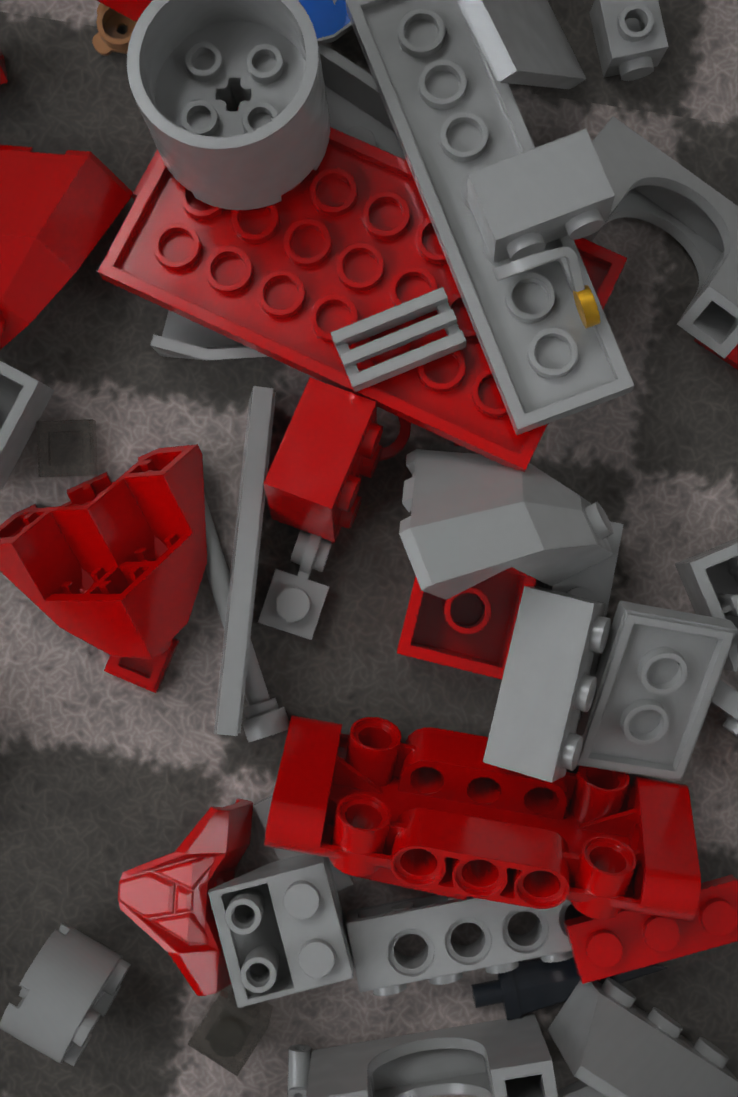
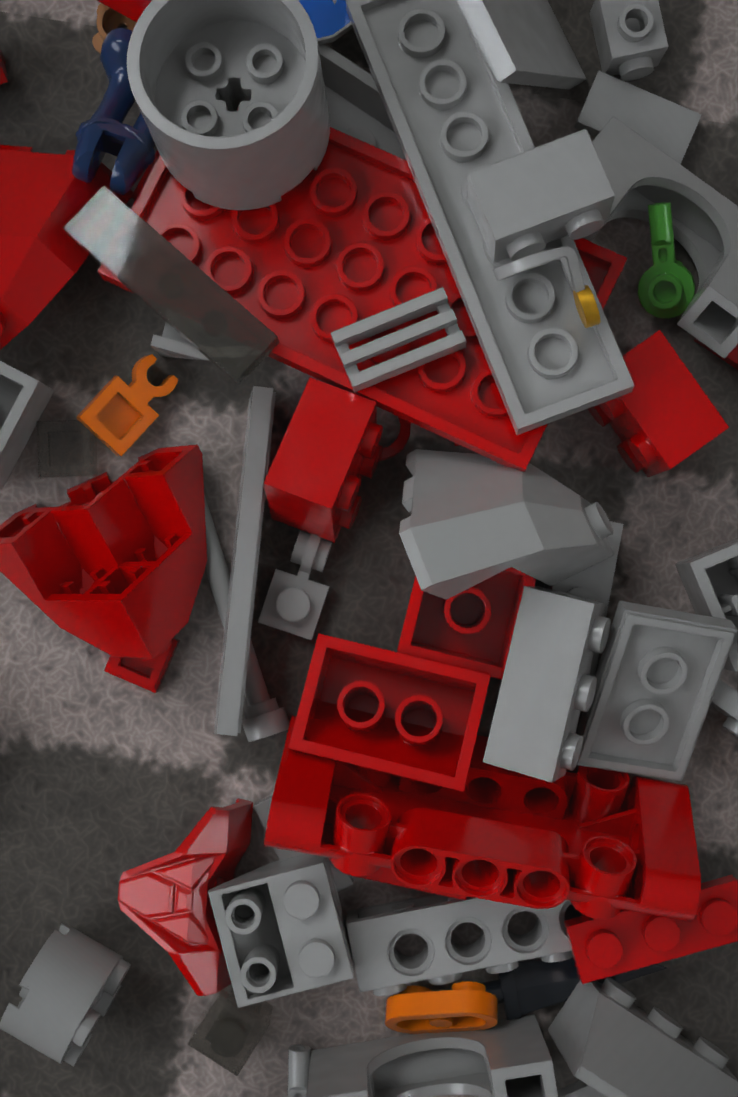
(106, 130): none -> dark blue piece
(122, 411): none -> orange plate
(171, 285): none -> clear smoke tile
(390, 712): none -> red slope
(455, 1010): none -> orange plate
(649, 115): none -> light grey tile
(664, 413): none -> red brick
(667, 285): none -> bright green plate

